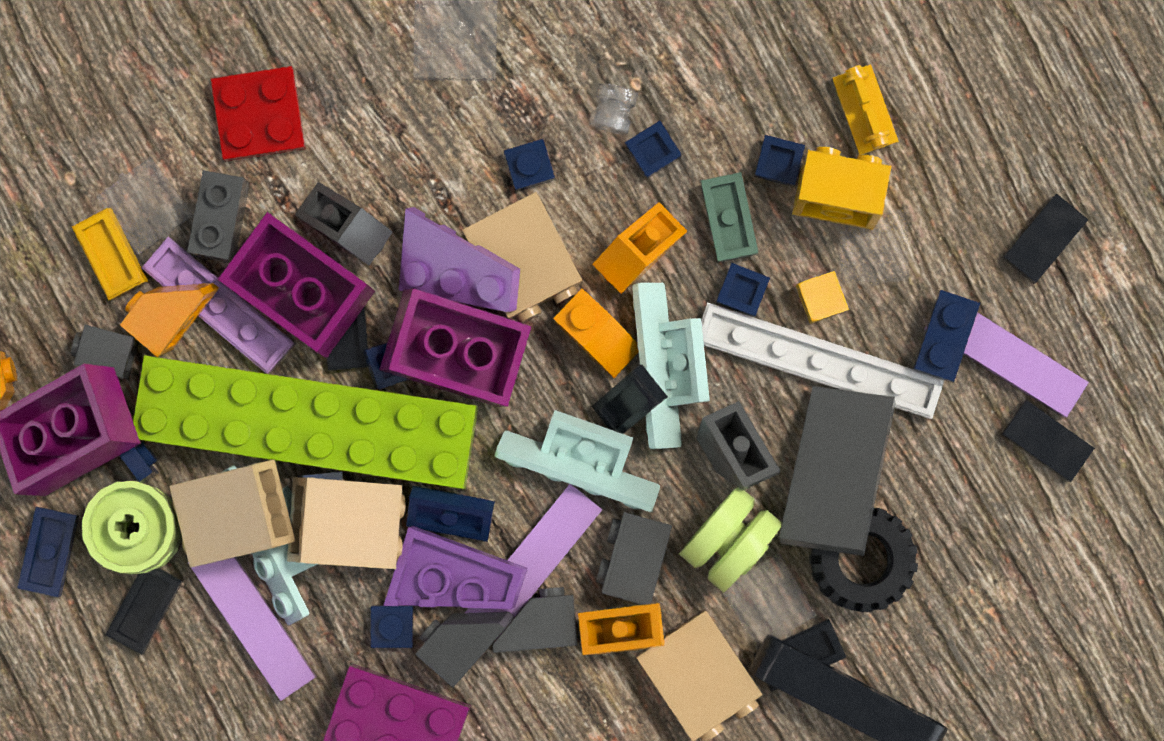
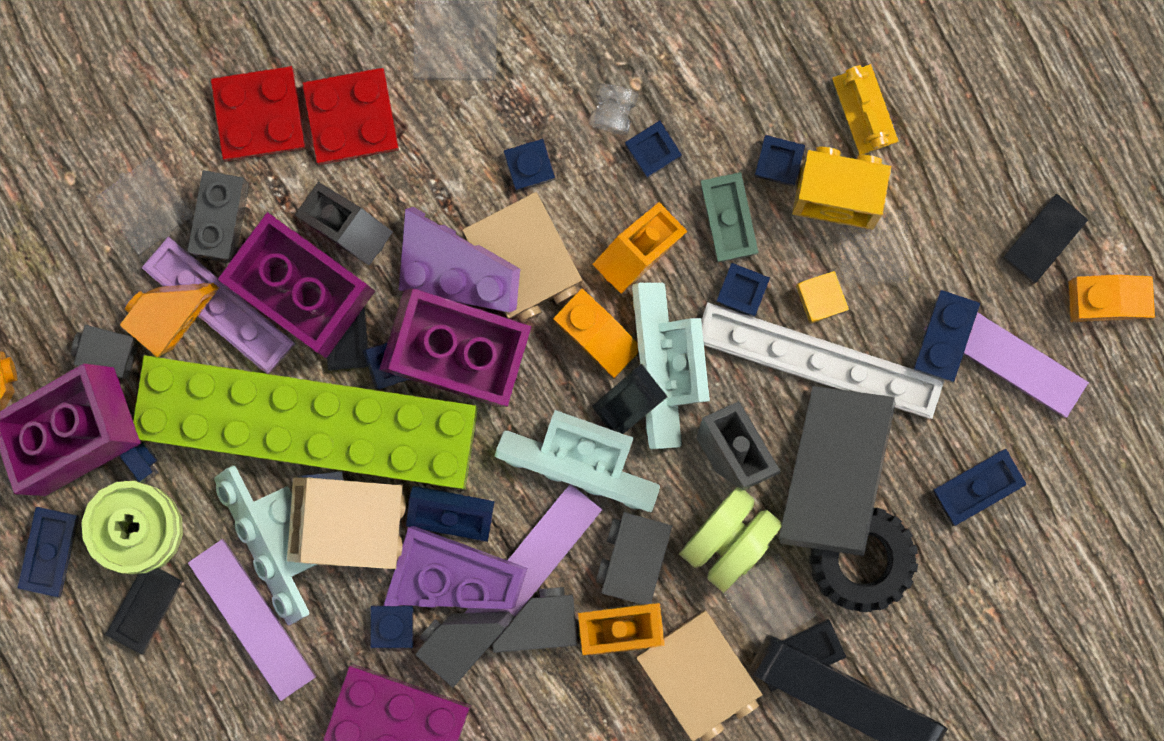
(109, 254): yellow tile -> none
(232, 513): tan brick -> none
(350, 116): none -> red plate
(979, 487): none -> dark blue plate
(1047, 441): black tile -> none
(1111, 298): none -> light orange slope

